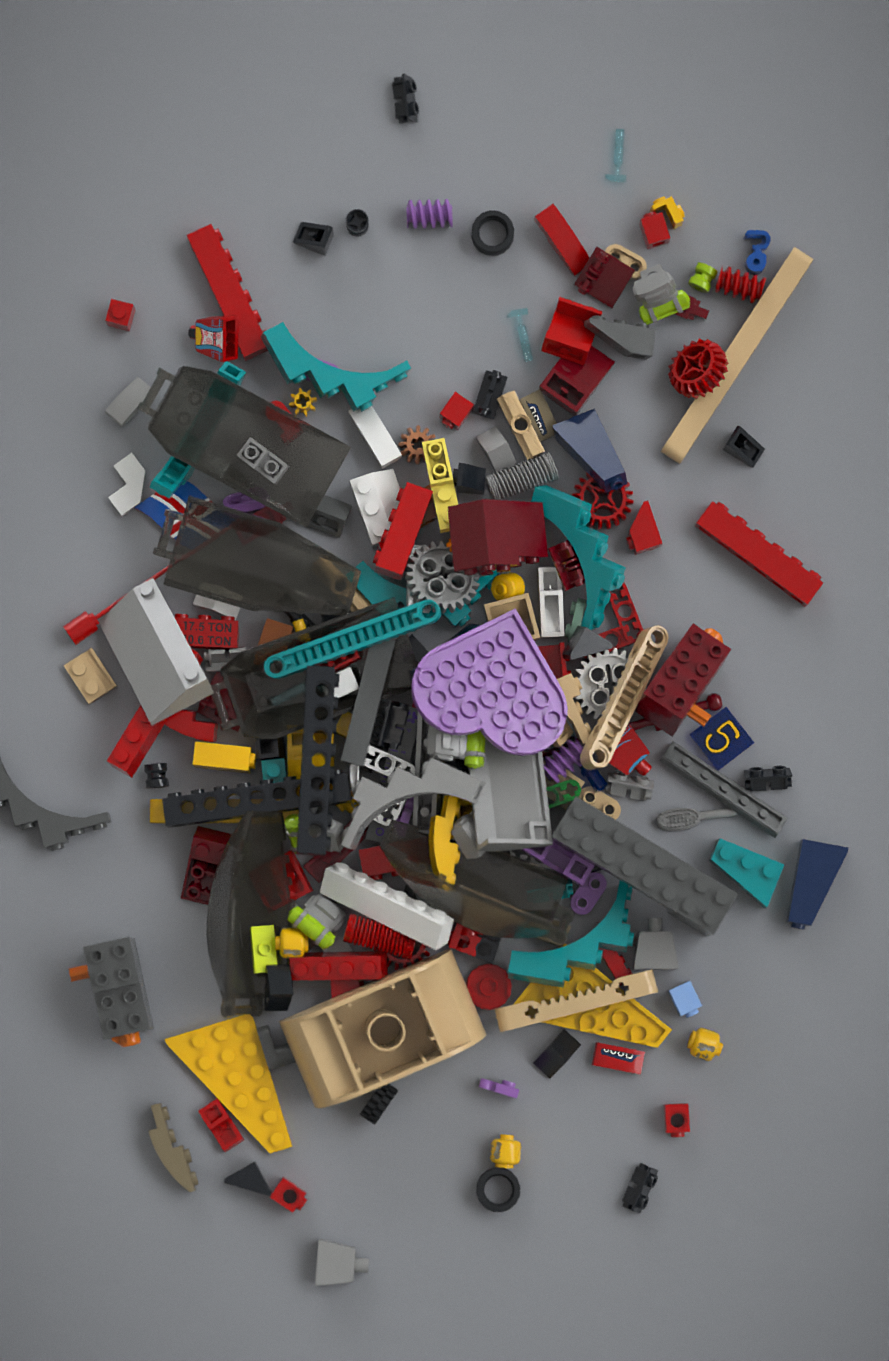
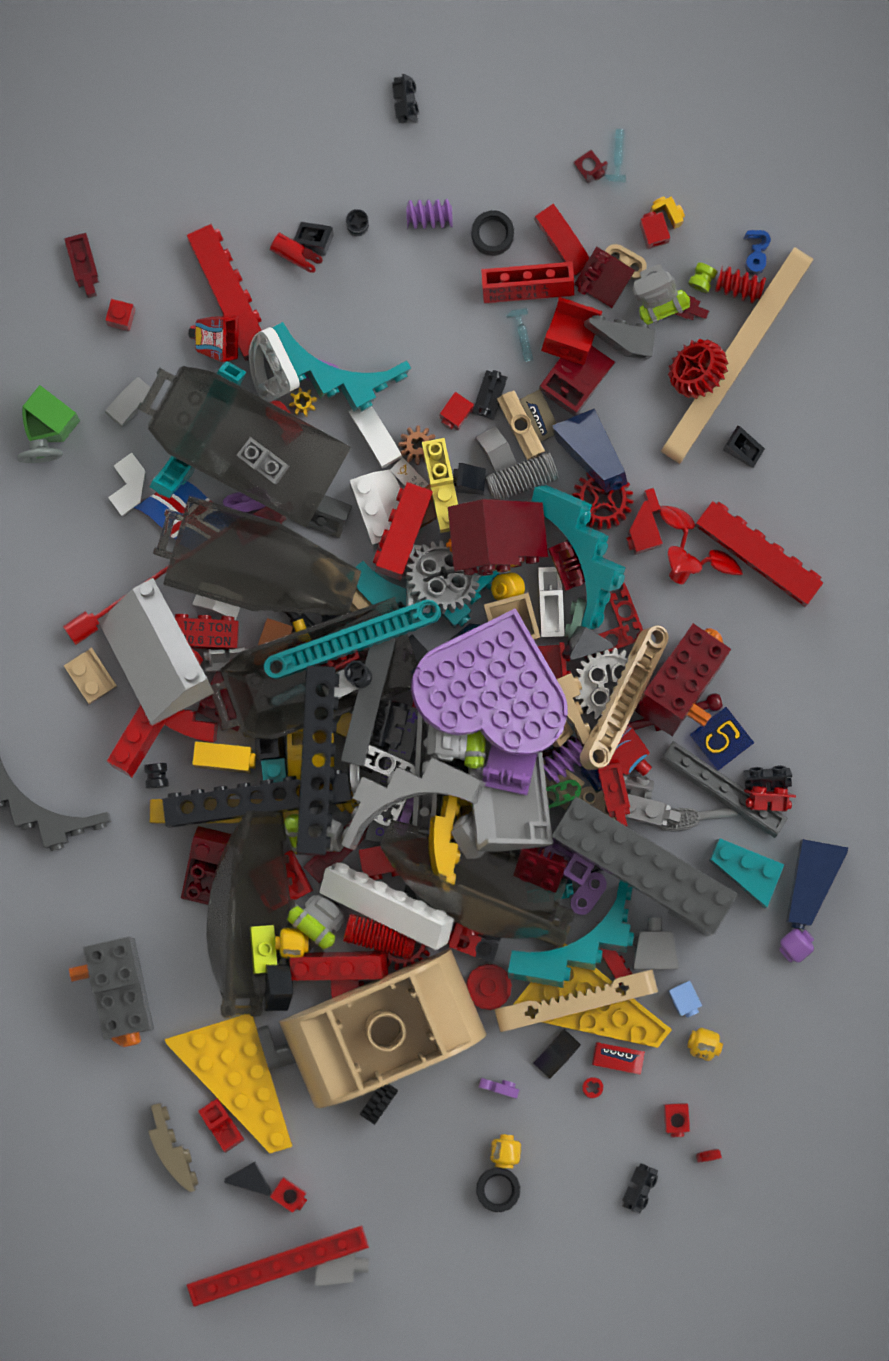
(45, 421): none -> bright green piece
(82, 262): none -> dark red hinge
(278, 1266): none -> red tile
(285, 378): none -> white beam
(294, 252): none -> red piece
(354, 671): none -> black wheel
(406, 473): none -> white sticker
(509, 771): none -> medium lavender hinge
(528, 282): none -> red brick
(539, 869): none -> dark red hinge
(594, 1080): none -> red bush
(599, 170): none -> dark red bracket
(614, 792): none -> red hinge
(650, 495): none -> red tile
(651, 812): none -> light grey hinge
(684, 563): none -> red plant
(709, 1155): none -> red tile
(778, 799): none -> red hinge
(797, 945): none -> medium lavender head

